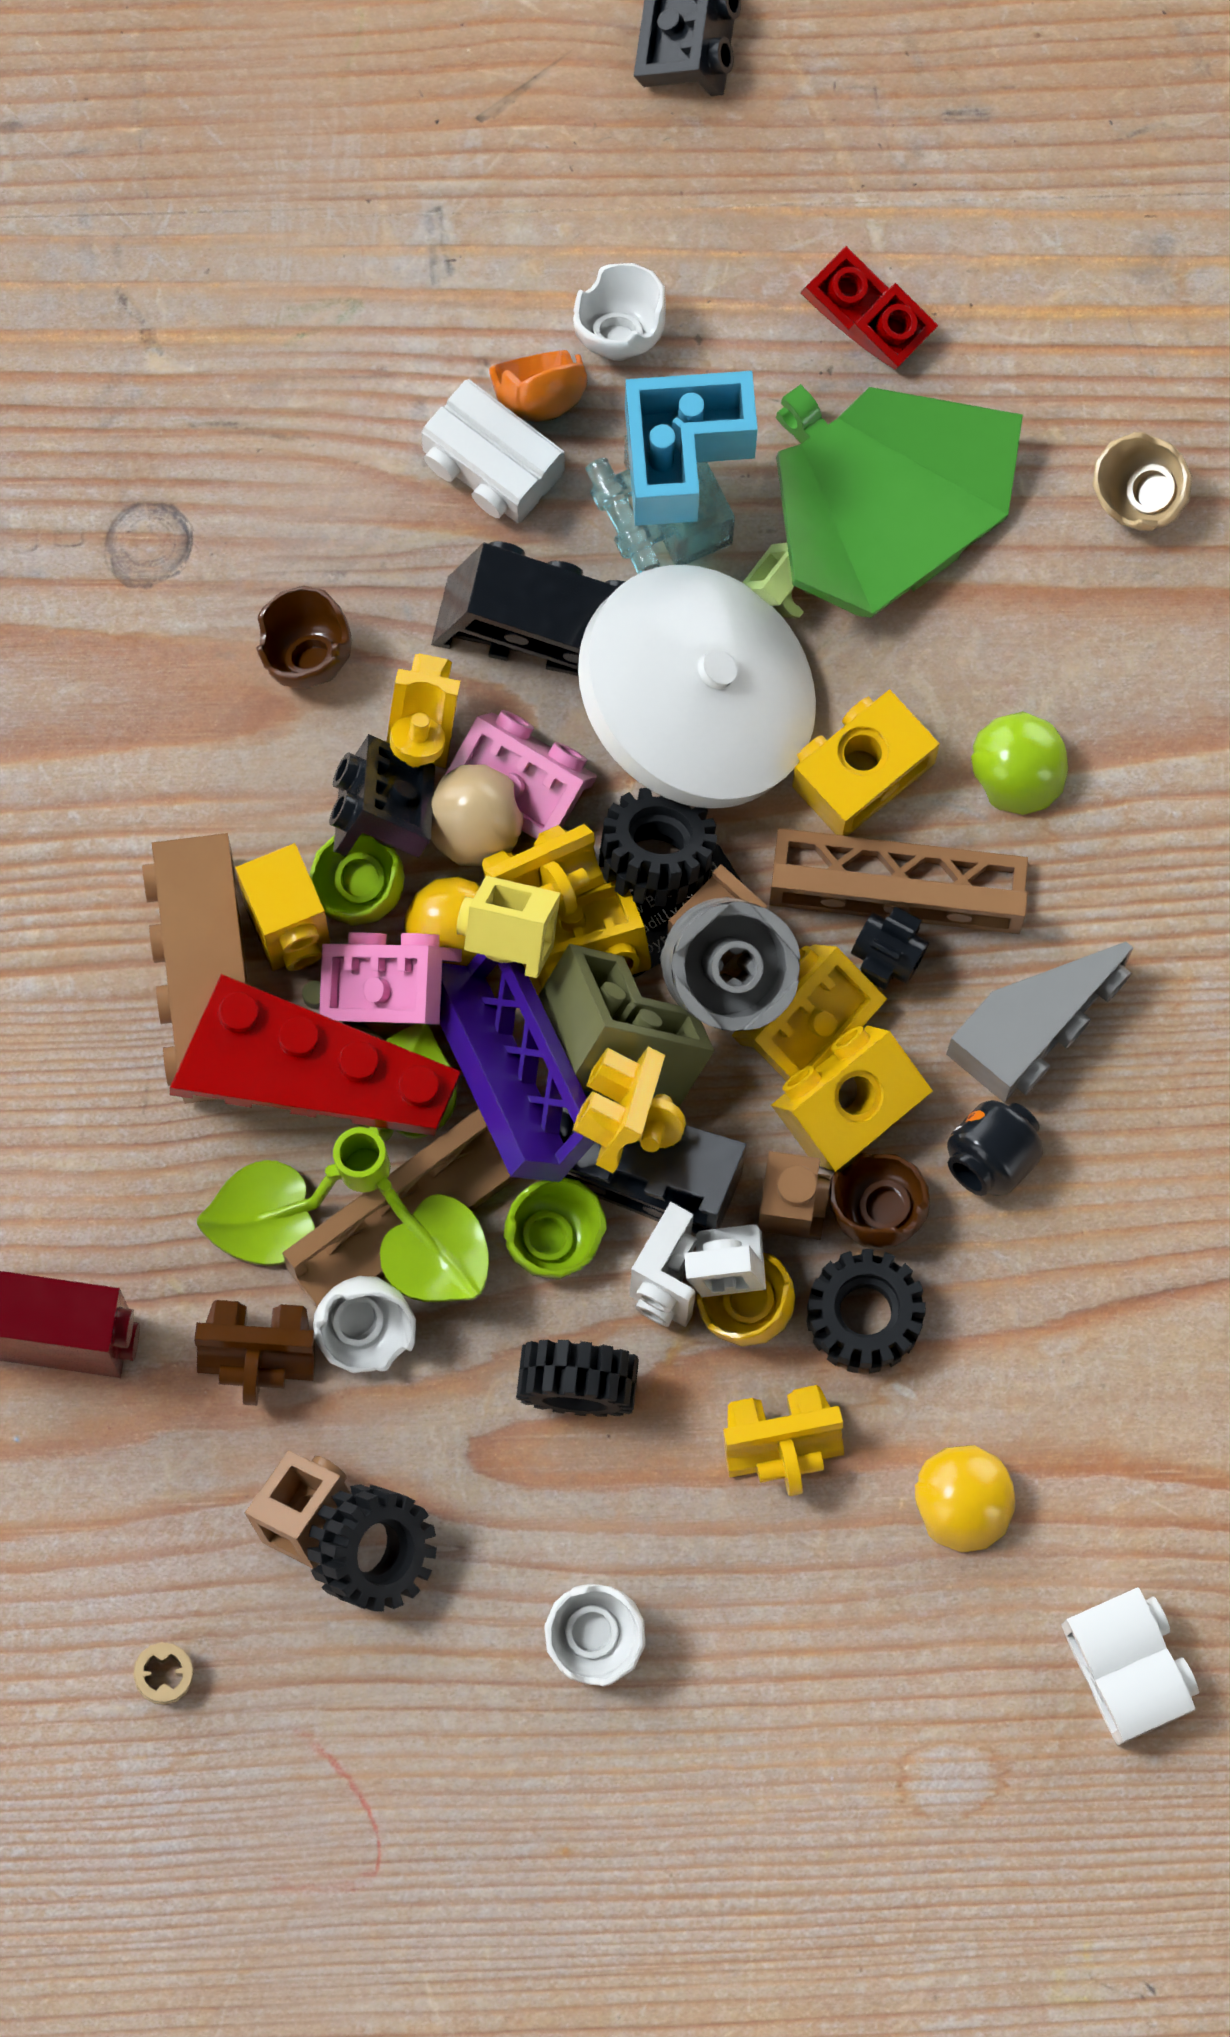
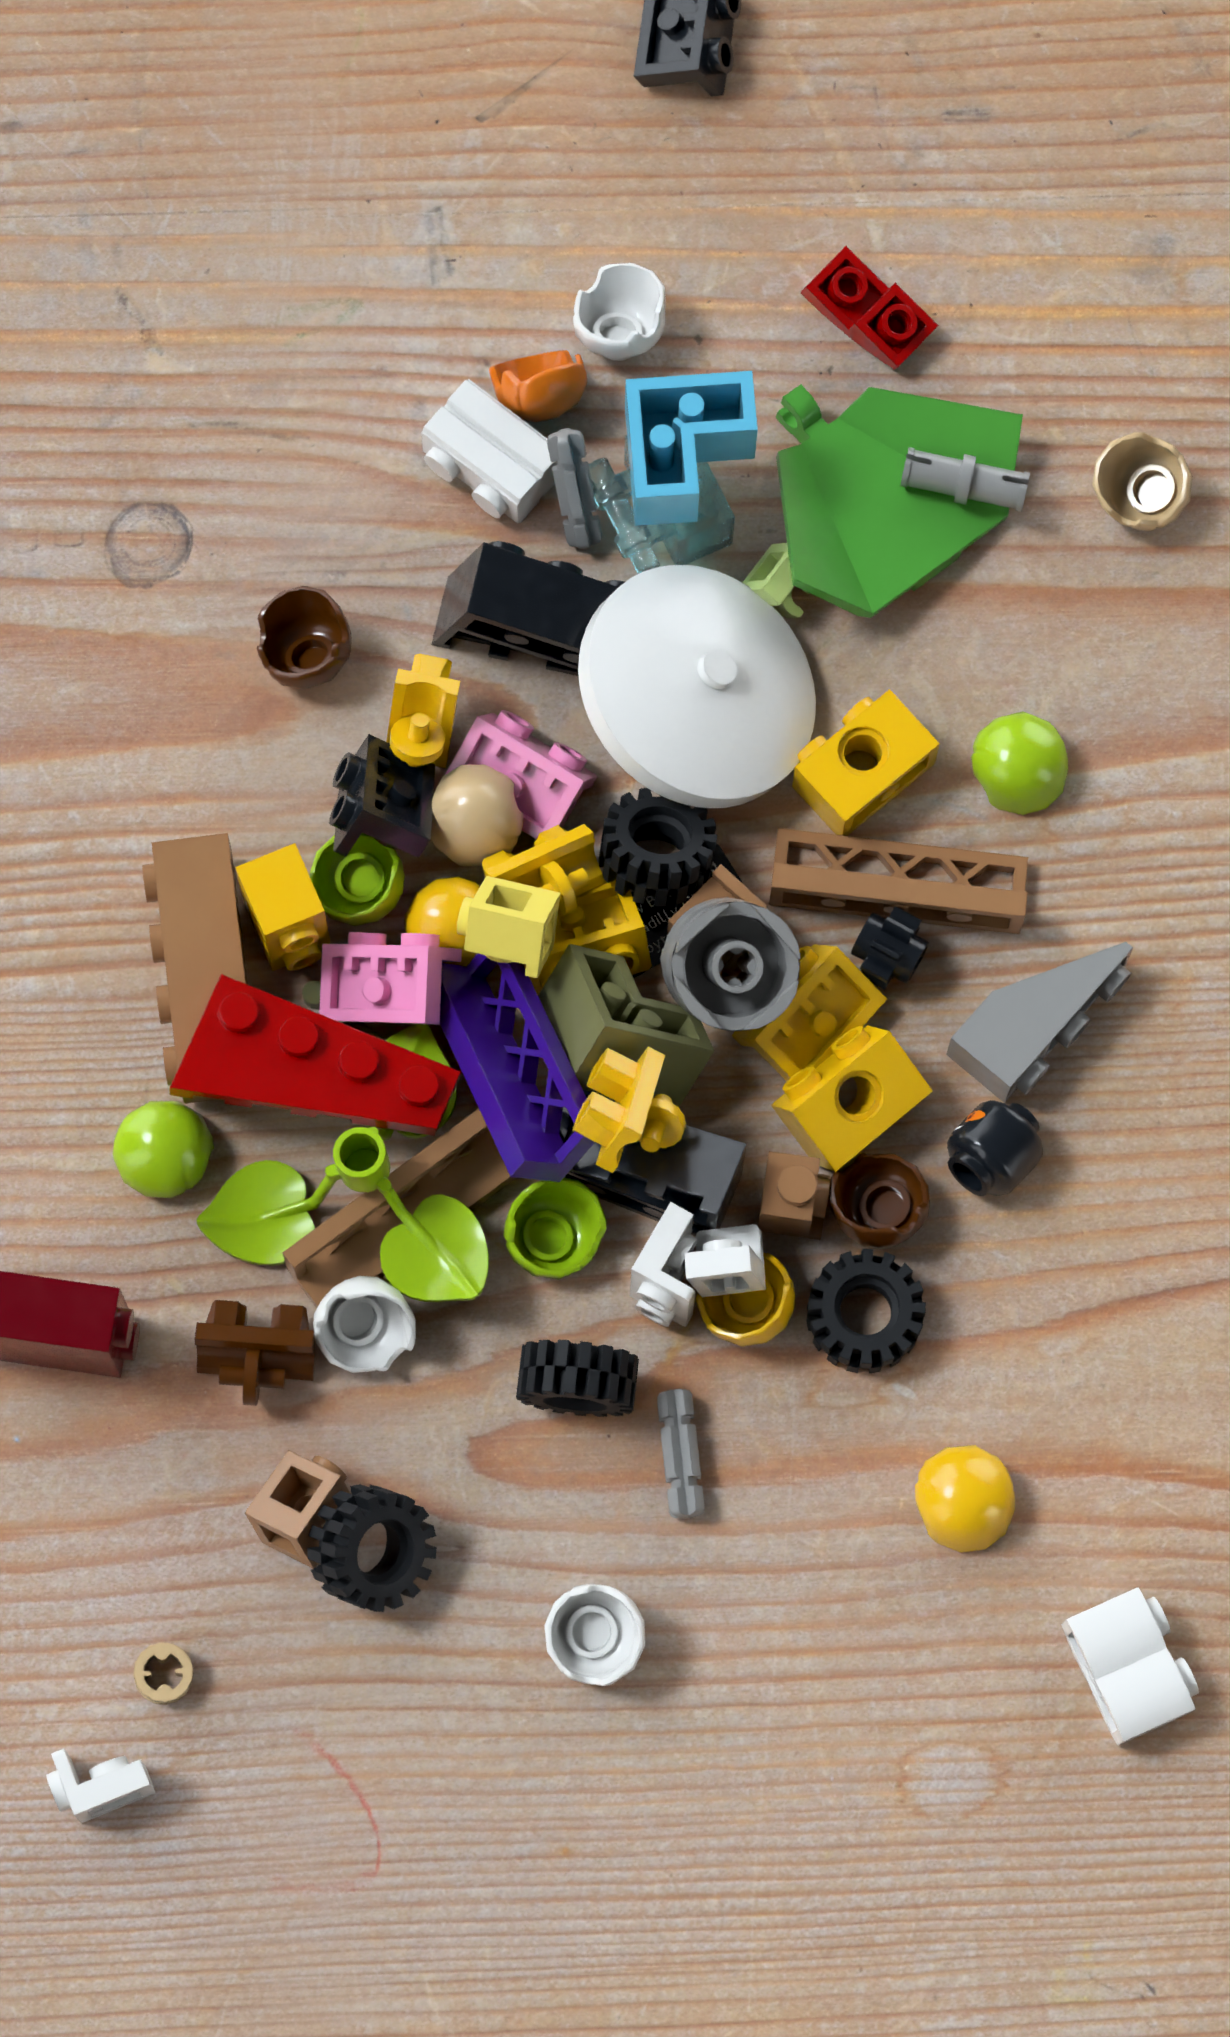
(110, 1787): none -> white bracket
(162, 1148): none -> lime hair
(574, 488): none -> light grey axle
(680, 1453): none -> light grey axle
(785, 1444): yellow hips -> none
(965, 479): none -> light grey pin

